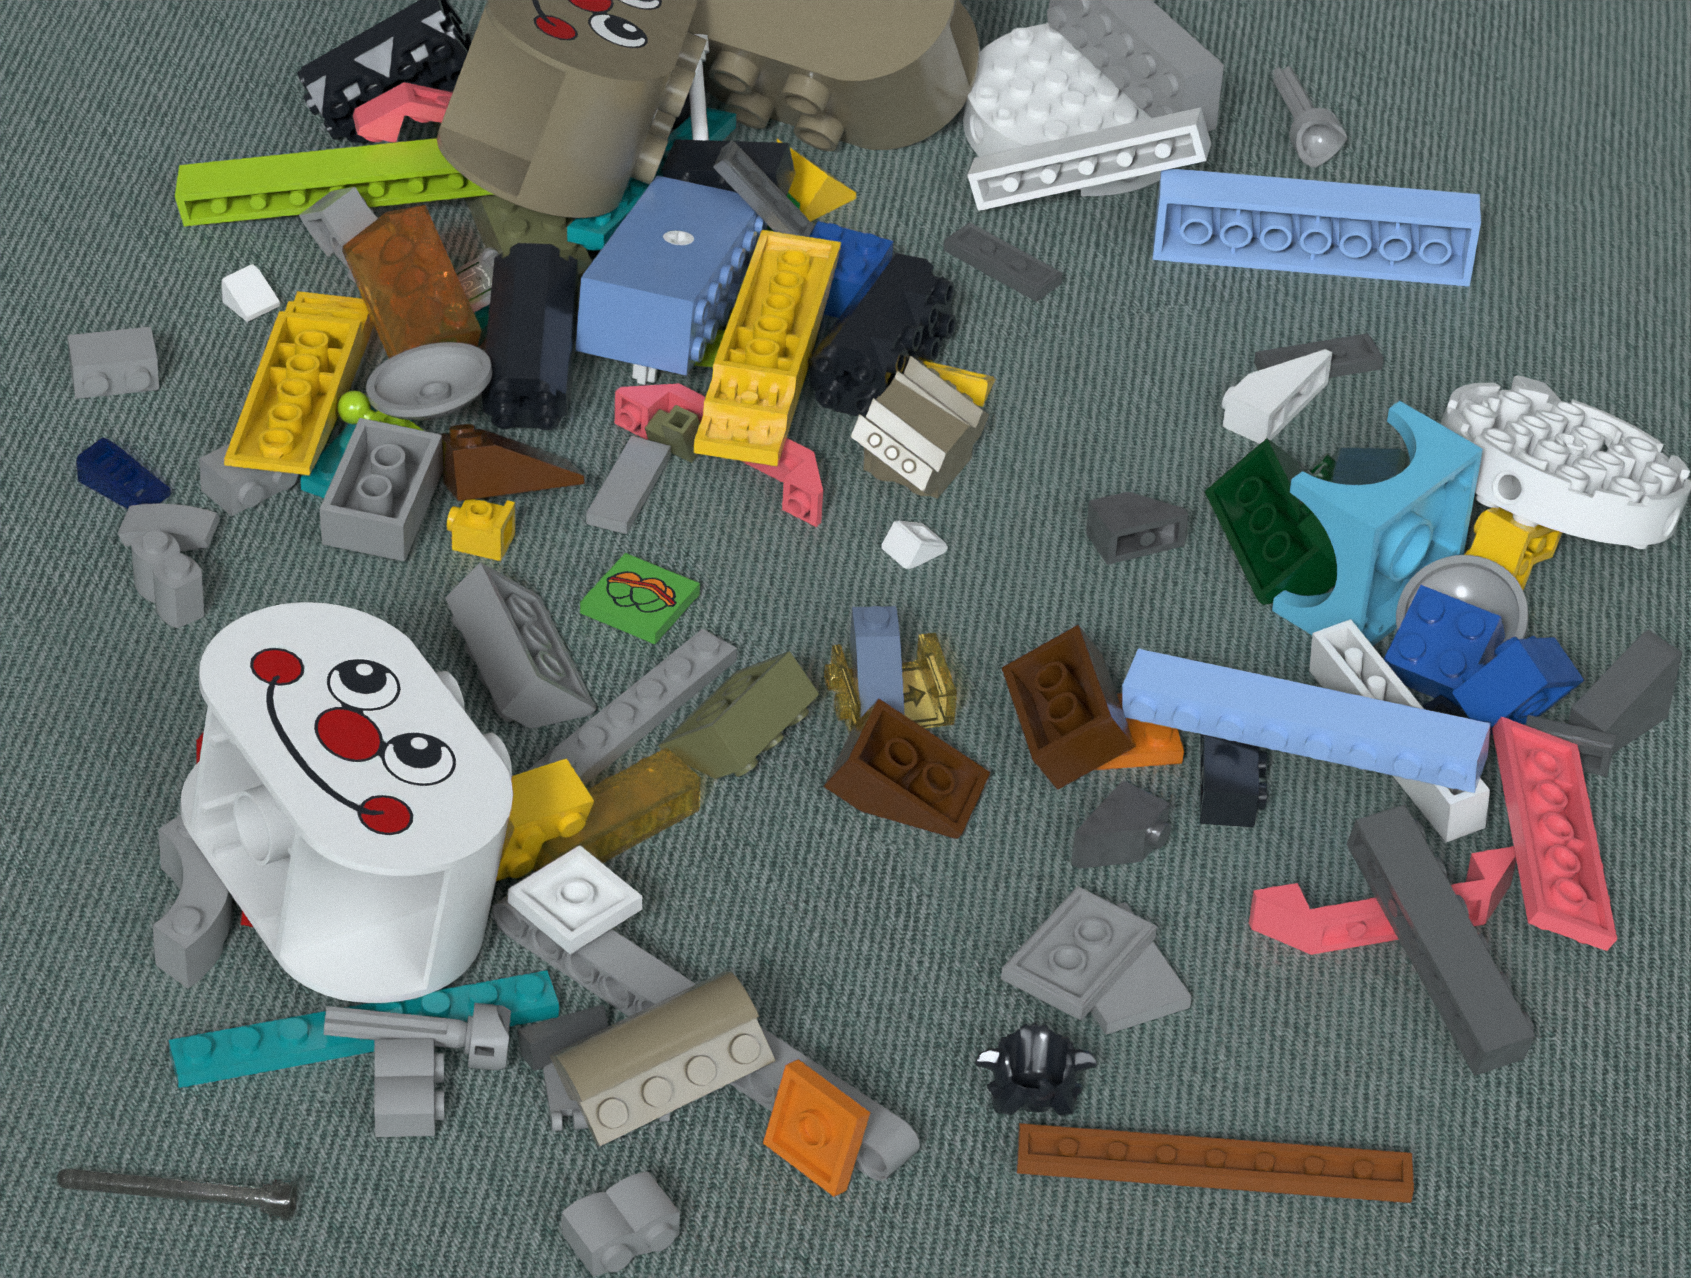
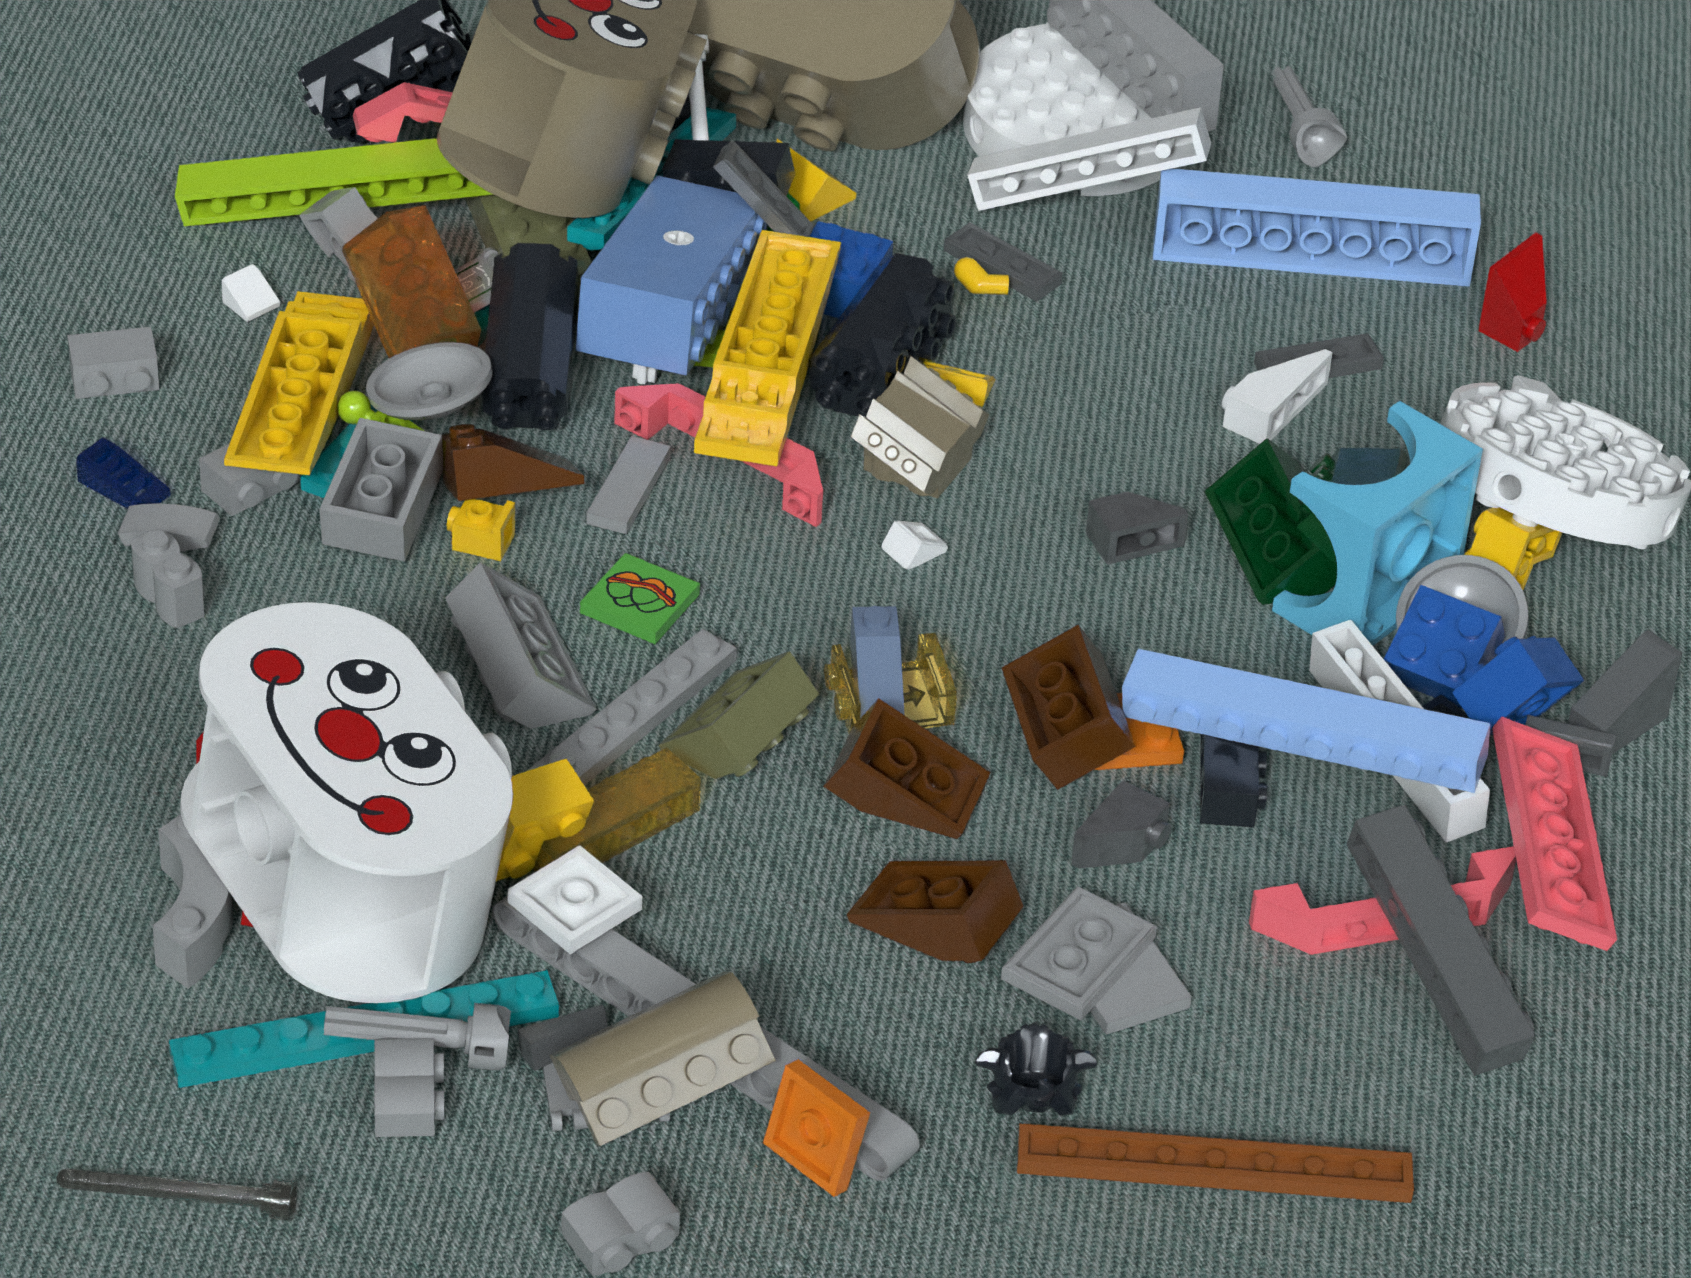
(676, 430): olive piece -> none
(941, 906): none -> reddish brown slope
(977, 280): none -> yellow arm
(1516, 296): none -> red slope

